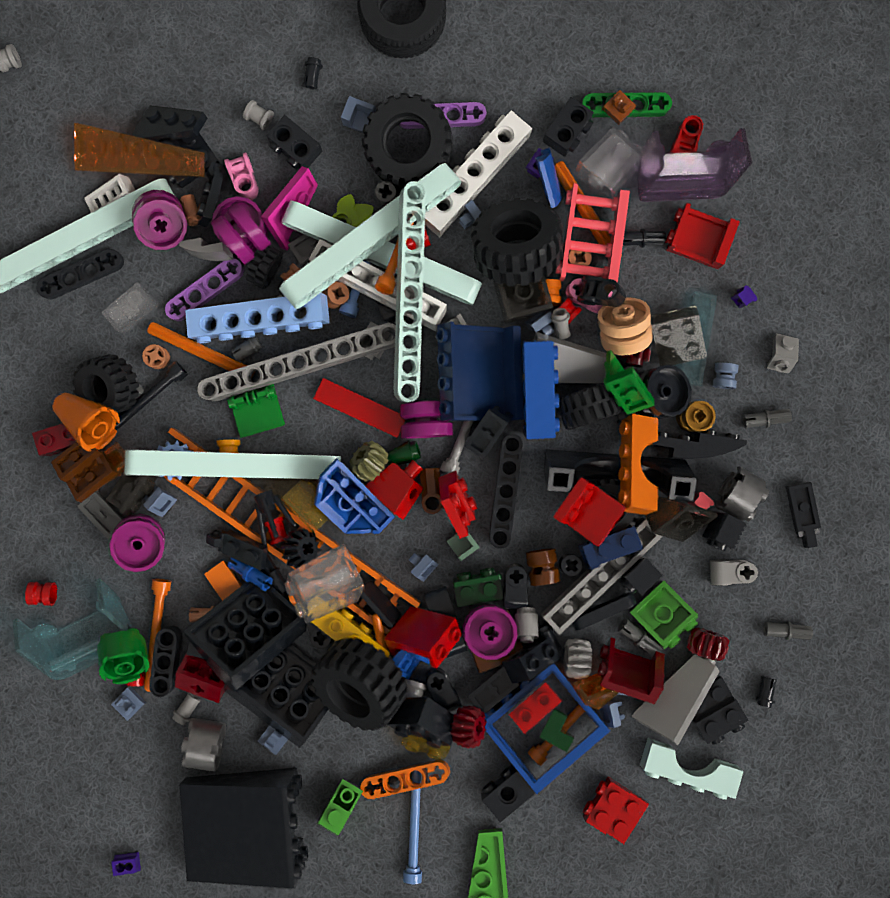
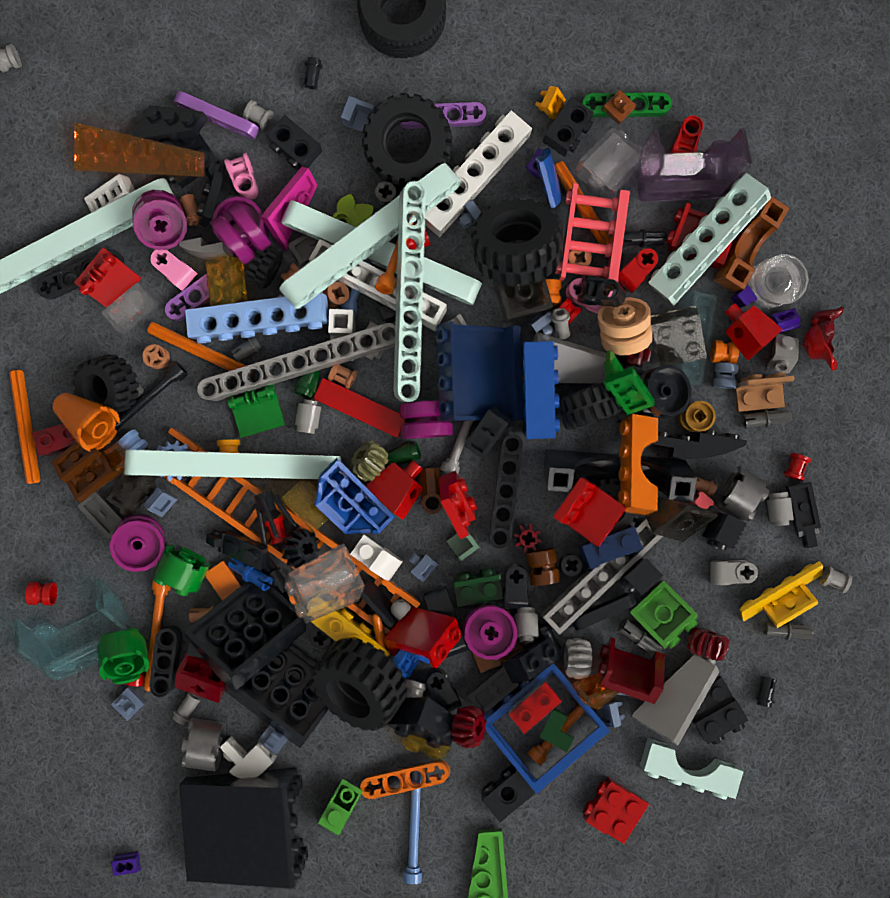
(24, 426): none -> orange axle
(106, 278): none -> red hinge
(132, 441): none -> light blue wheel
(175, 270): none -> bright pink piece
(181, 570): none -> green brick
(217, 115): none -> medium lavender beam
(226, 281): none -> clear yellow bracket
(248, 763): none -> white brick
(307, 384): none -> dark green cone
(307, 416): none -> light grey brick
(337, 374): none -> nougat bush
(341, 324): none -> white brick
(376, 558): none -> white brick
(399, 608): none -> light grey hinge
(524, 532): none -> dark red gear
(552, 102): none -> light orange tile
(635, 272): none -> red piece
(706, 486): none -> nougat pin
(723, 234): none -> light aqua brick
(723, 352): none -> orange wheel
(739, 263): none -> dark orange arch
(750, 330): none -> red torso
(759, 393): none -> medium nougat bracket
(780, 508): none -> light grey brick
(787, 275): none -> clear wheel
(787, 319): none -> dark purple piece
(787, 599): none -> yellow bracket
(797, 466): none -> red bush
(820, 336): none -> hair
(836, 579): none -> light grey bush

